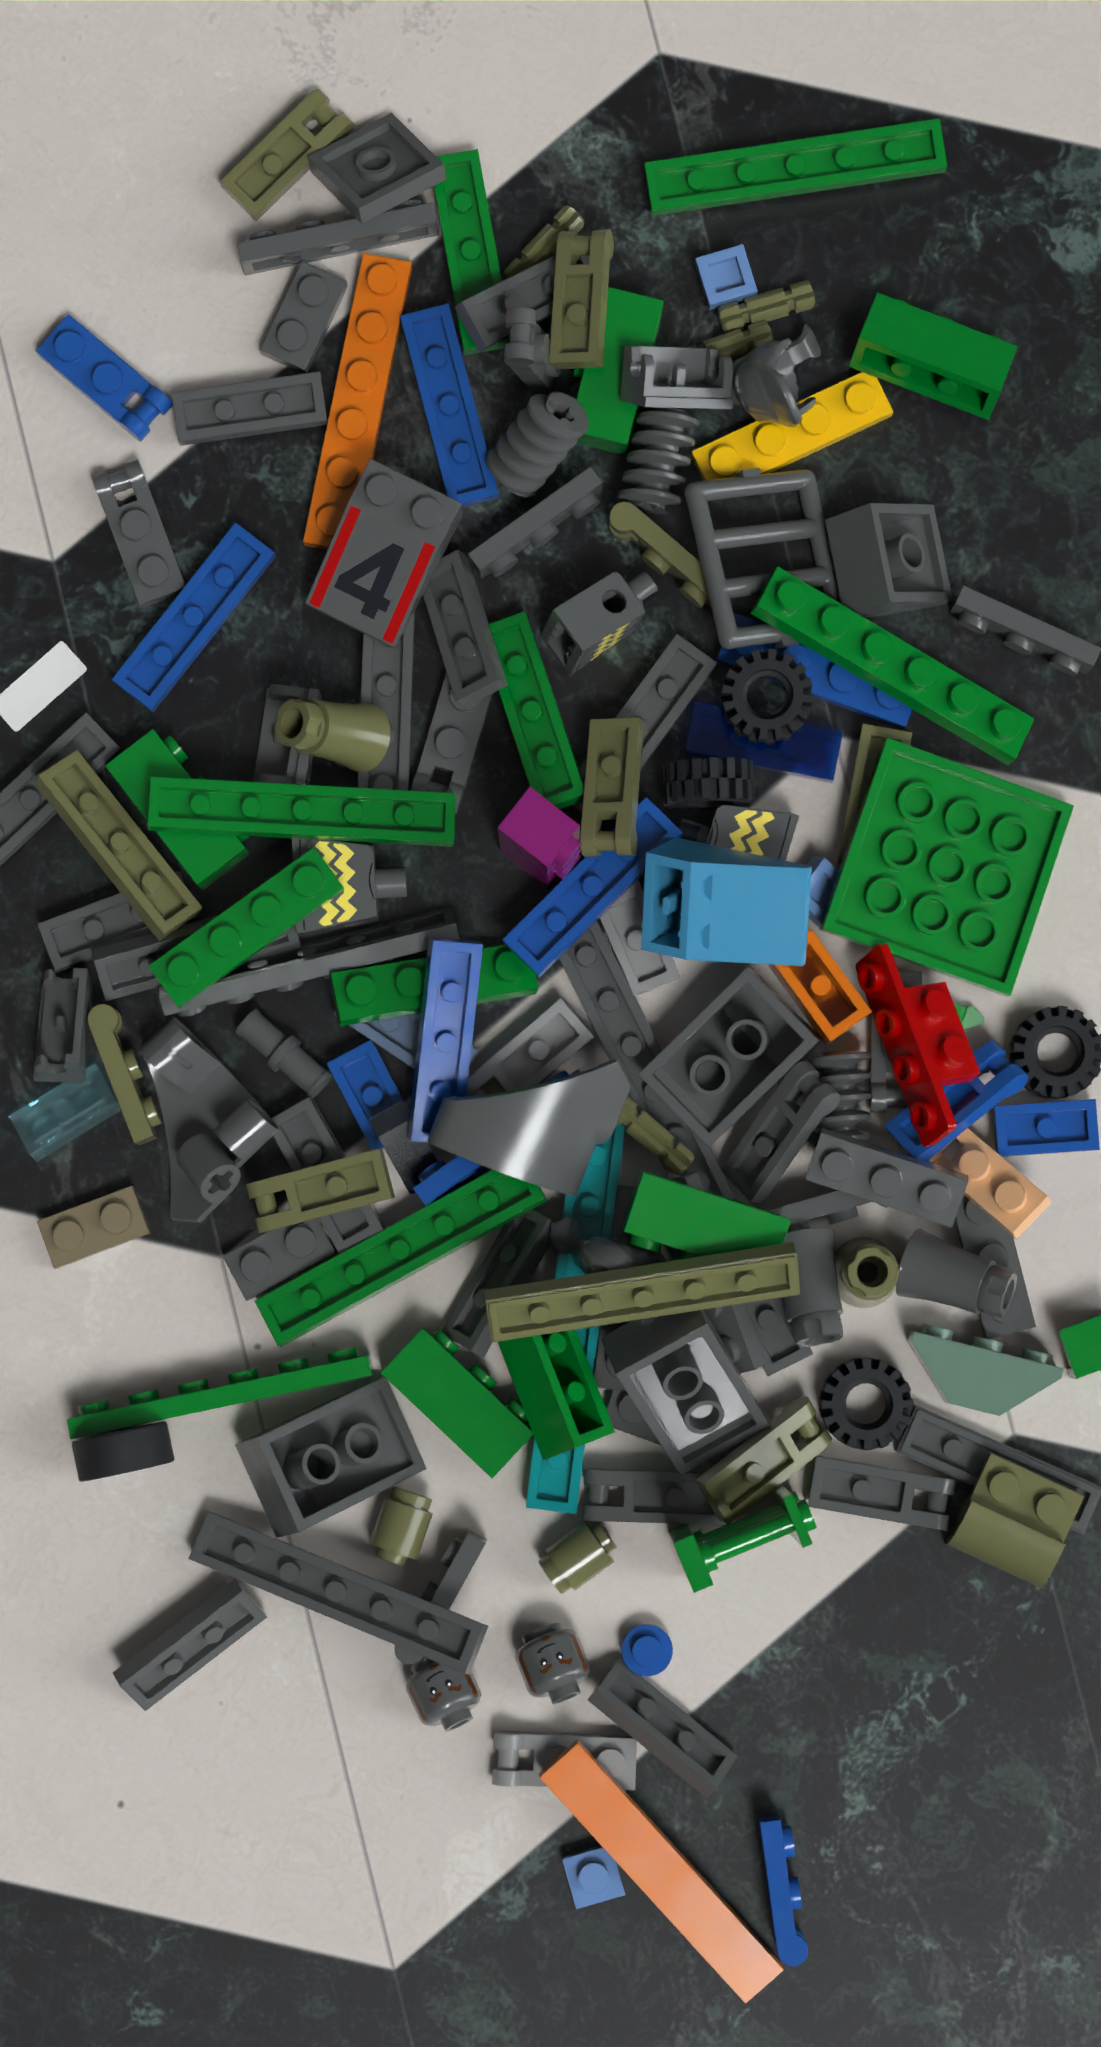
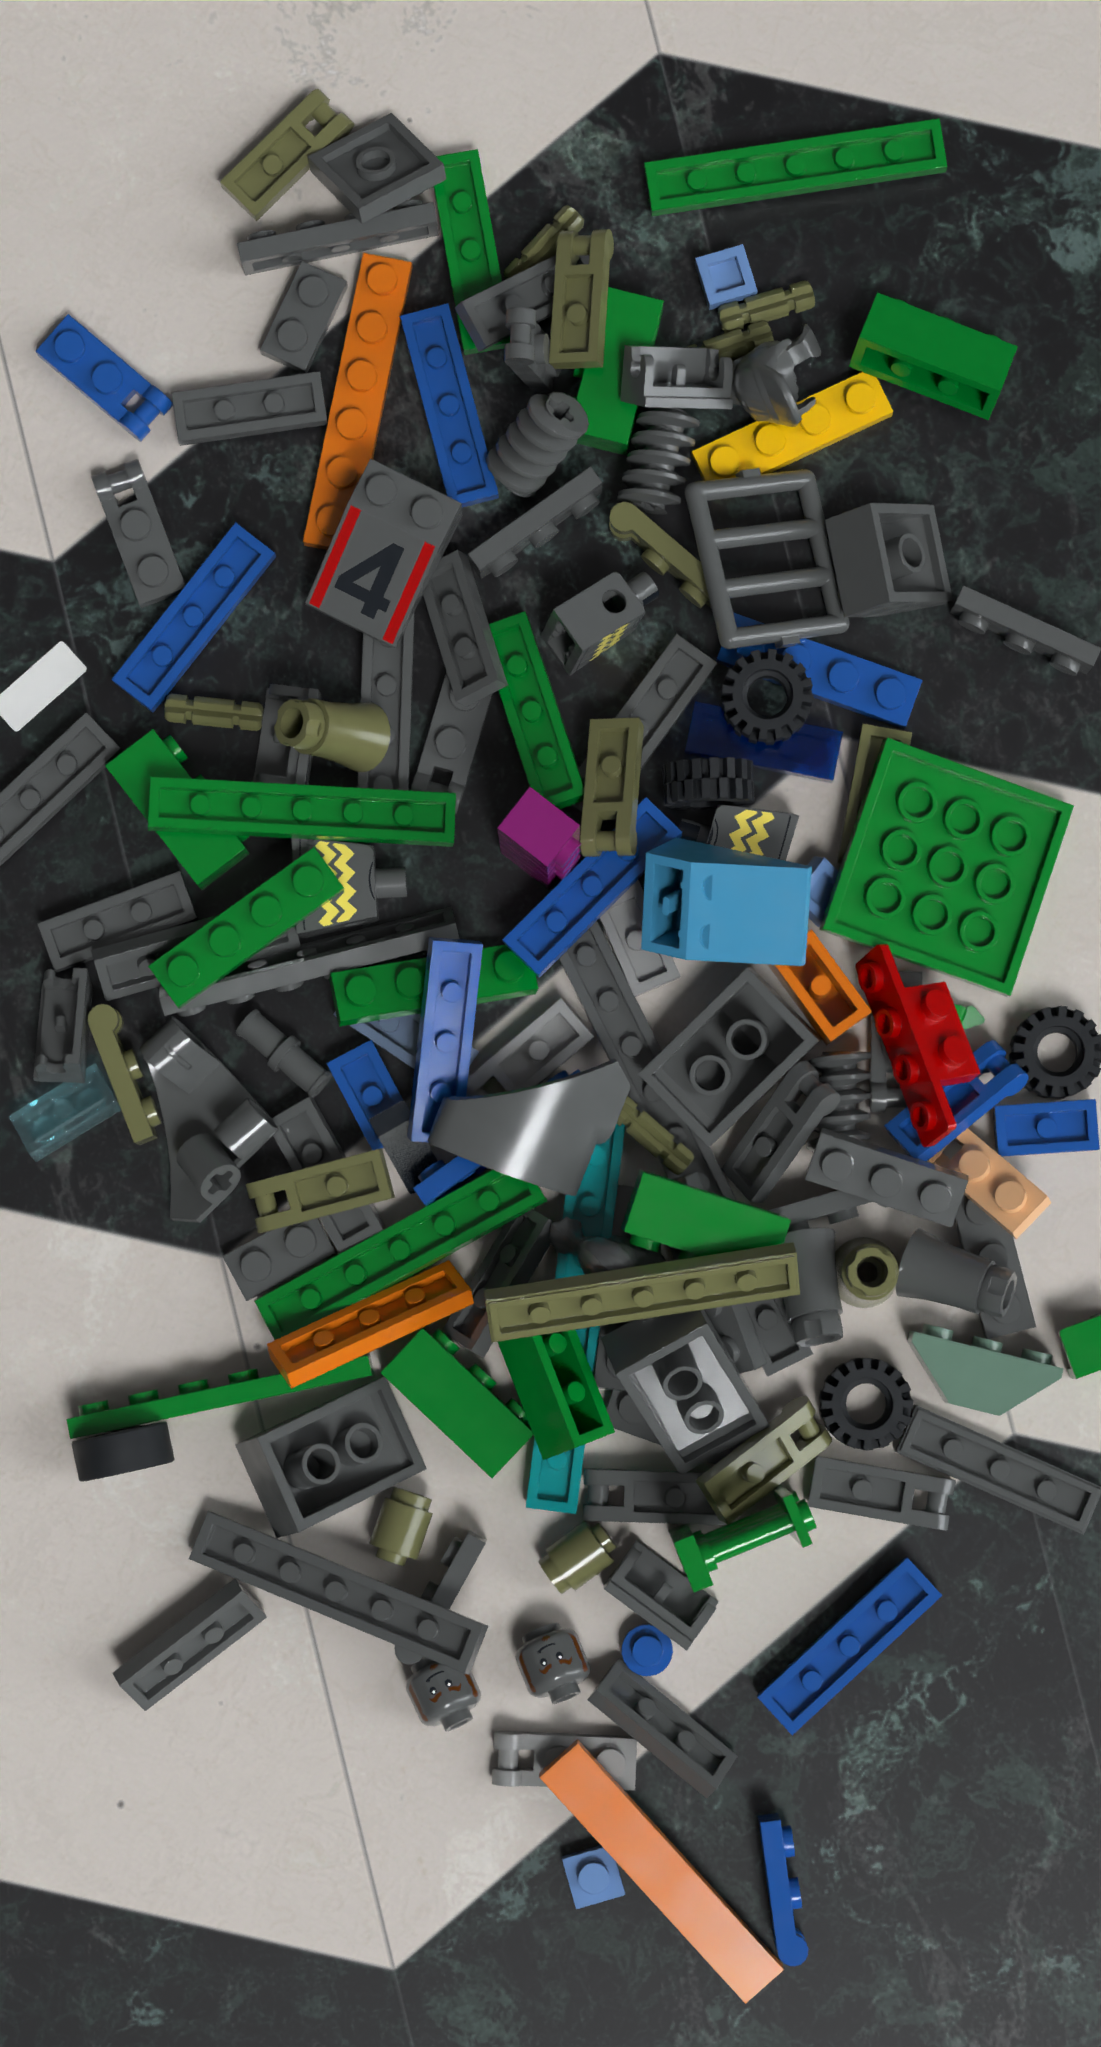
(94, 1227): dark tan plate -> none
(117, 845): olive plate -> none
(213, 712): none -> olive axle
(370, 1324): none -> orange plate
(660, 1595): none -> dark grey hinge
(849, 1645): none -> blue plate
(892, 665): green plate -> none
(1015, 1520): olive brick -> none

